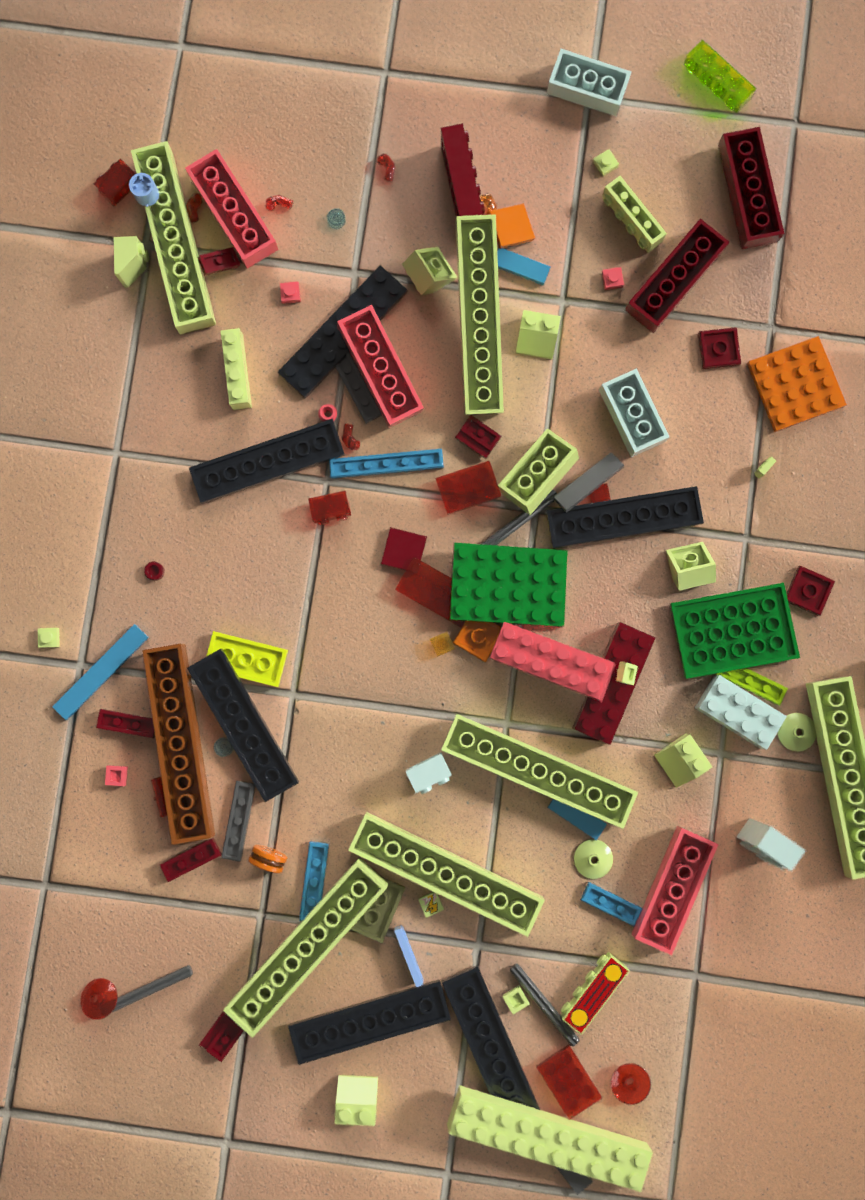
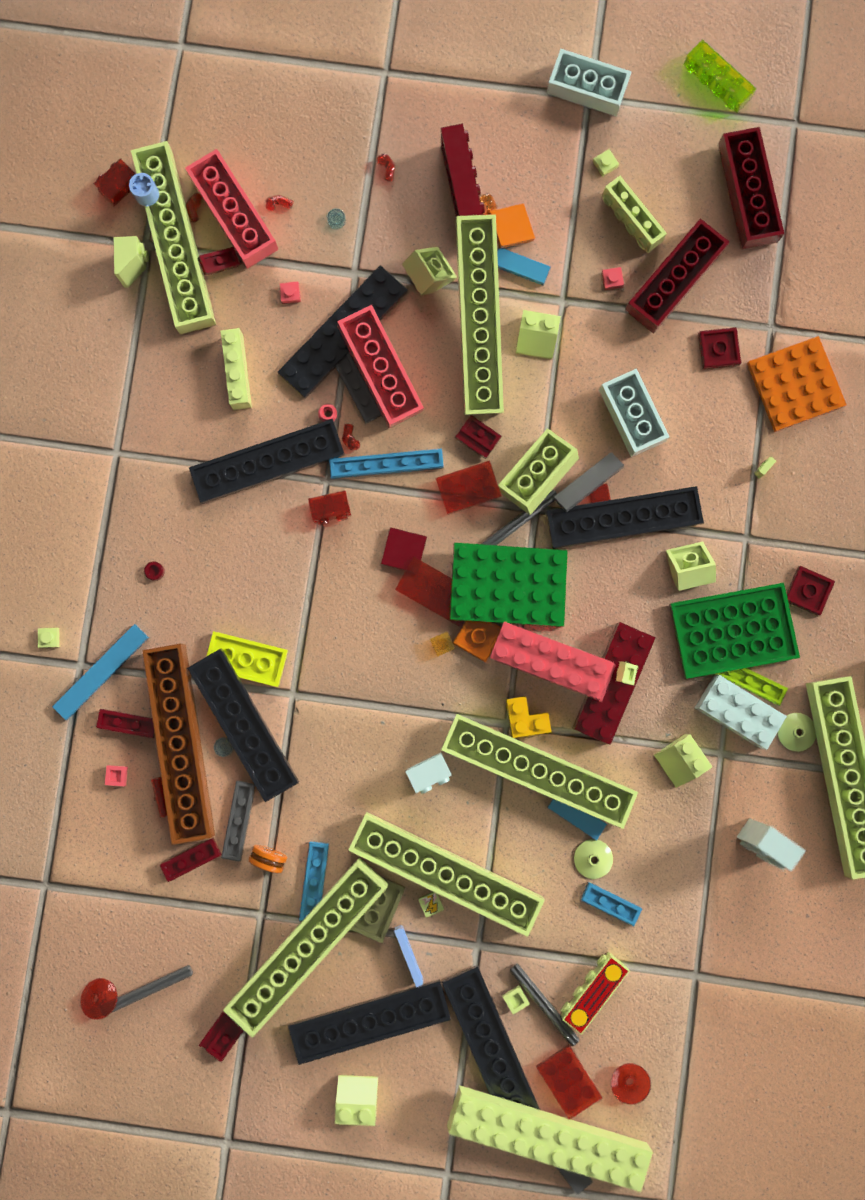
(522, 723): none -> yellow brick
(674, 890): coral brick -> none

